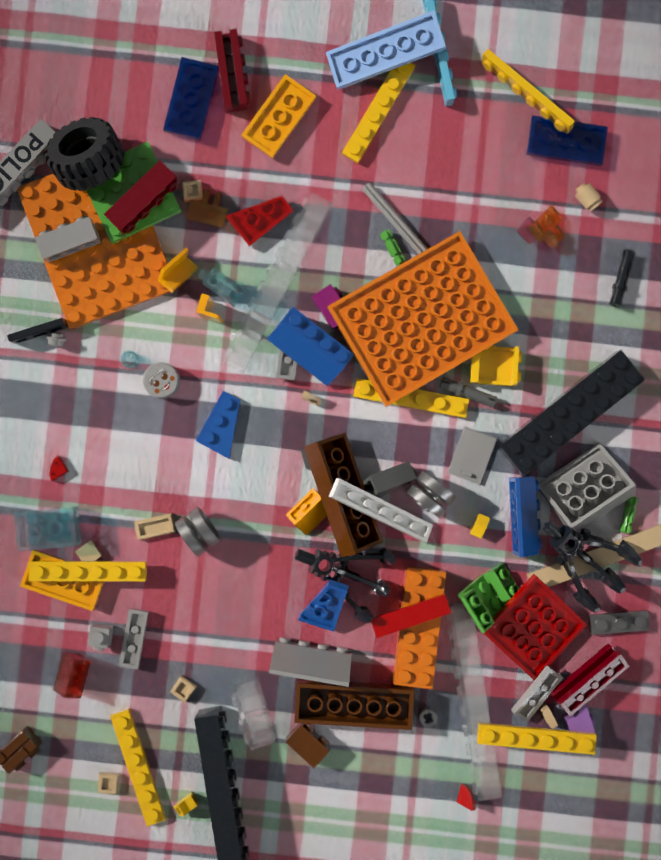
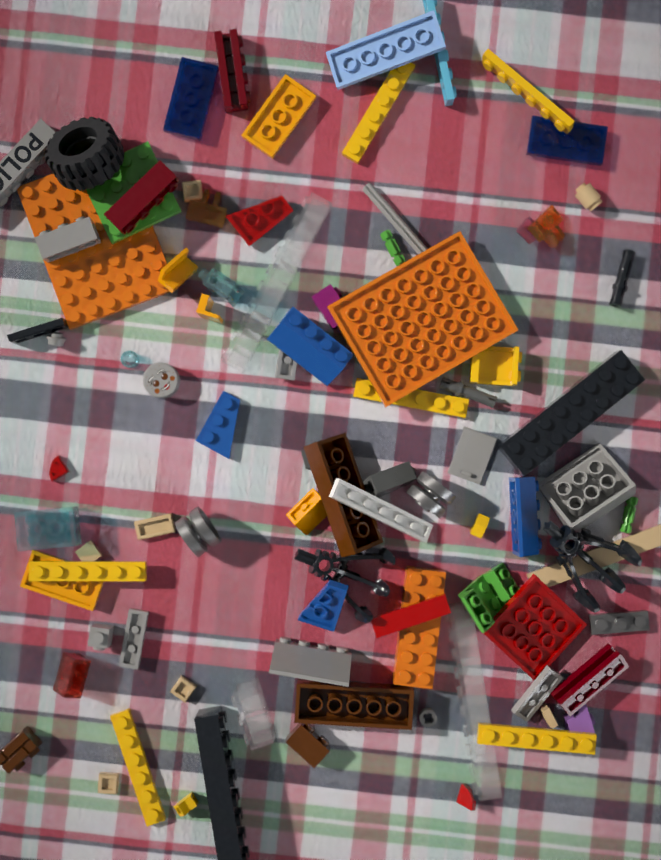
(311, 398): tan tile -> none

